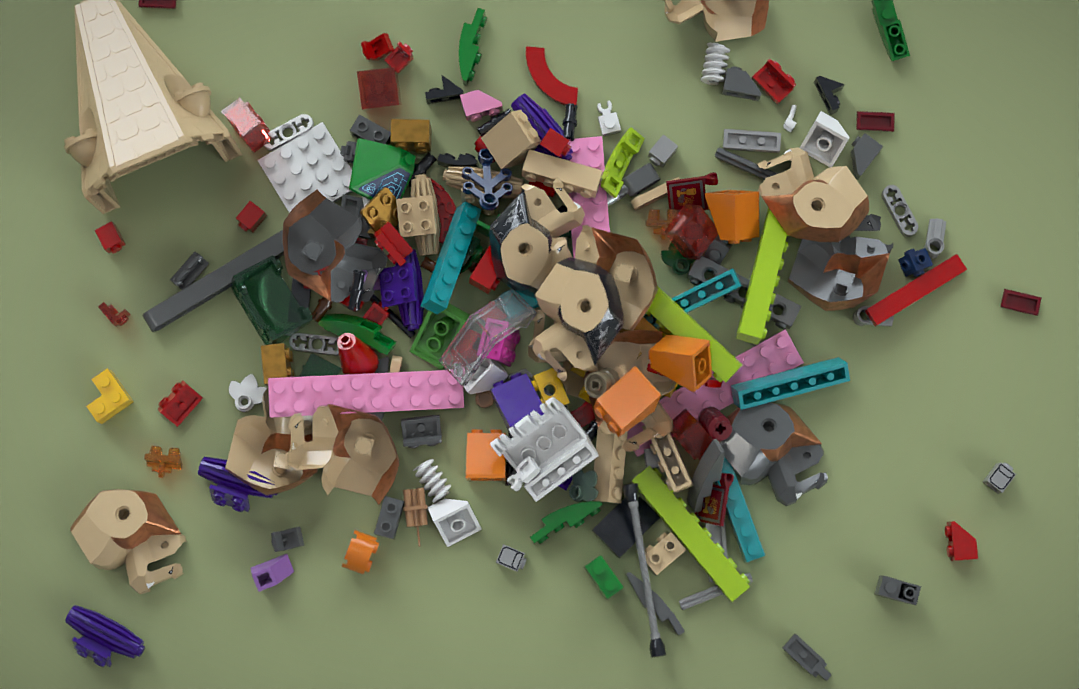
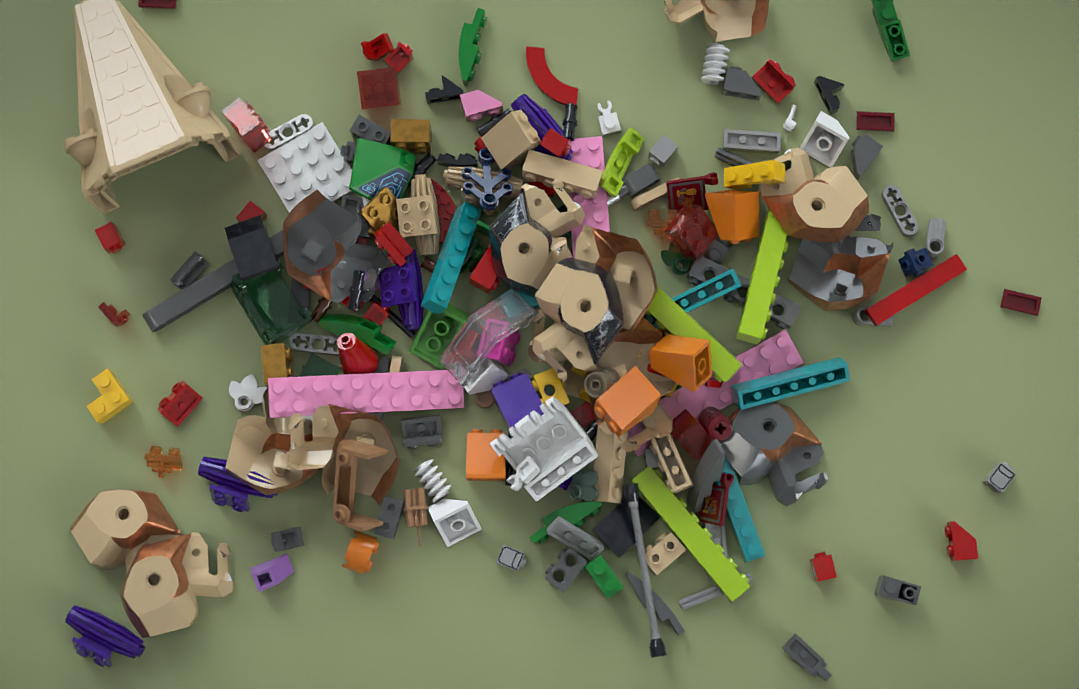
(167, 579): none -> tan piece
(251, 247): none -> black slope
(345, 483): none -> medium nougat windscreen
(569, 572): none -> dark grey brick
(575, 538): none -> light grey plate
(764, 172): none -> yellow arch
(823, 567): none -> red brick

